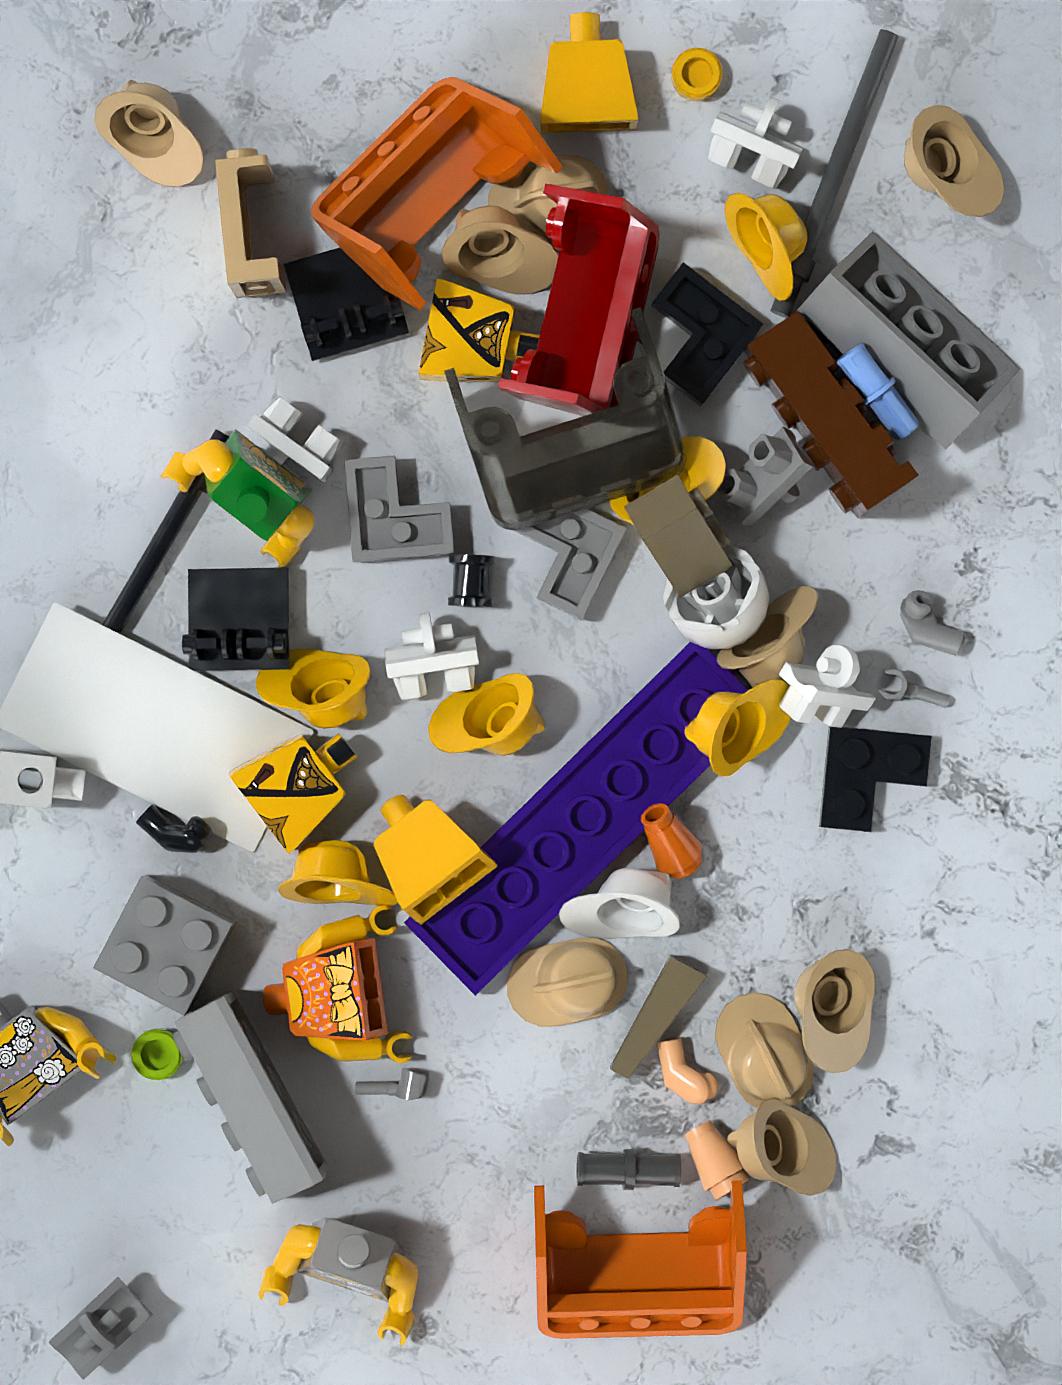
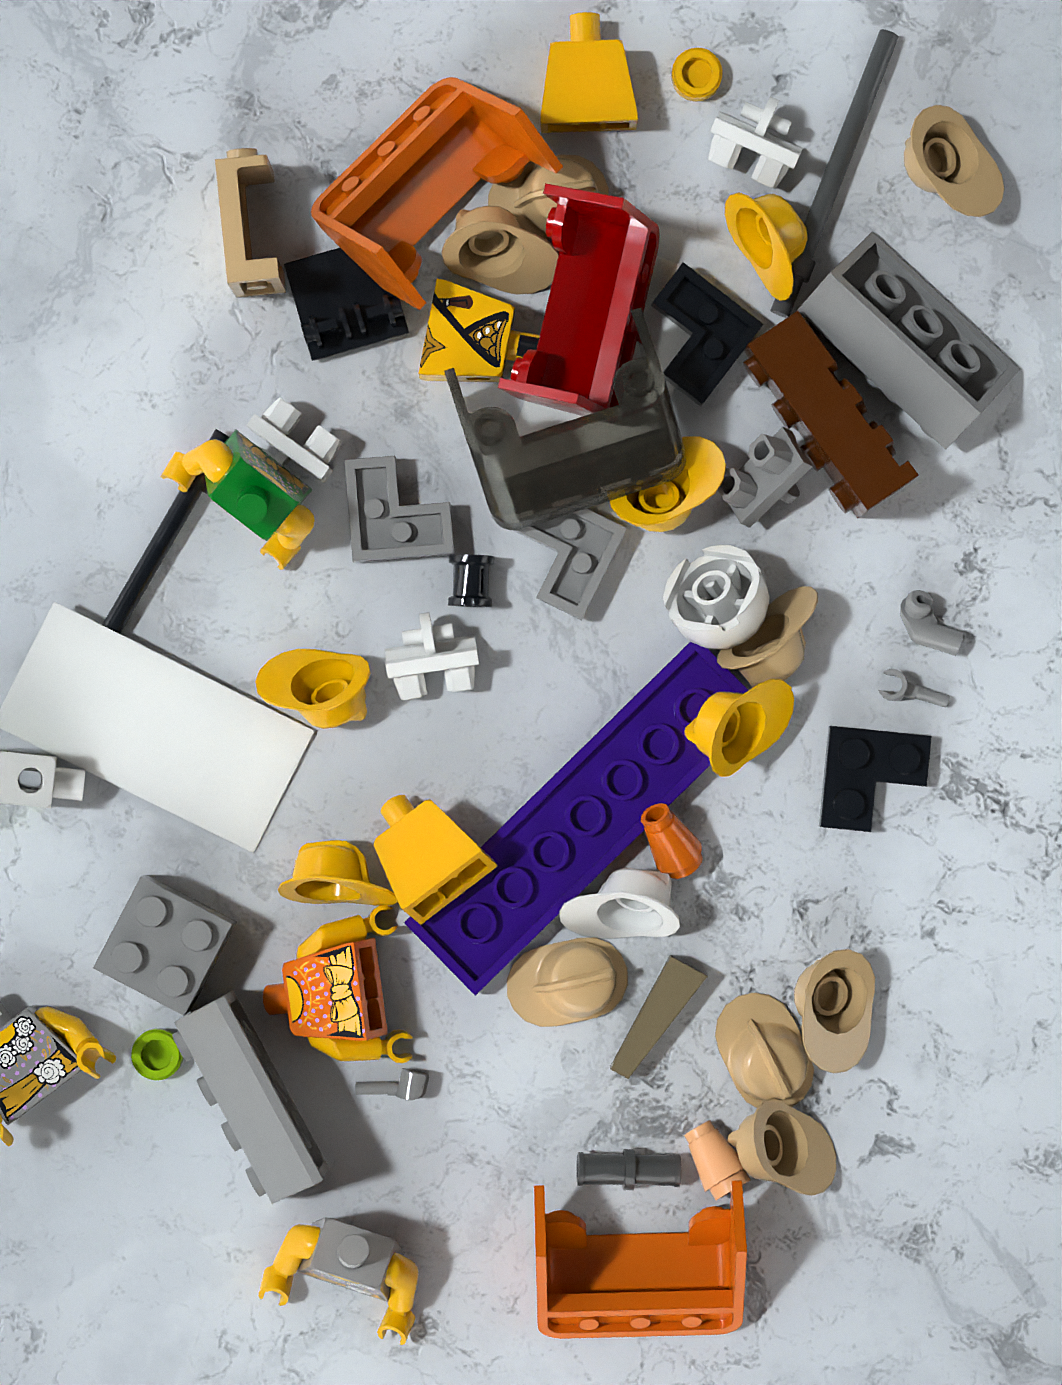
(100, 1328): light grey hips -> none
(149, 134): tan piece -> none
(172, 836): black arm -> none
(238, 619): black hinge -> none
(294, 786): yellow torso -> none
(490, 717): yellow piece -> none
(679, 536): dark tan brick -> none
(682, 1079): light nougat arm -> none
(824, 688): white hips -> none
(878, 391): light blue axle -> none

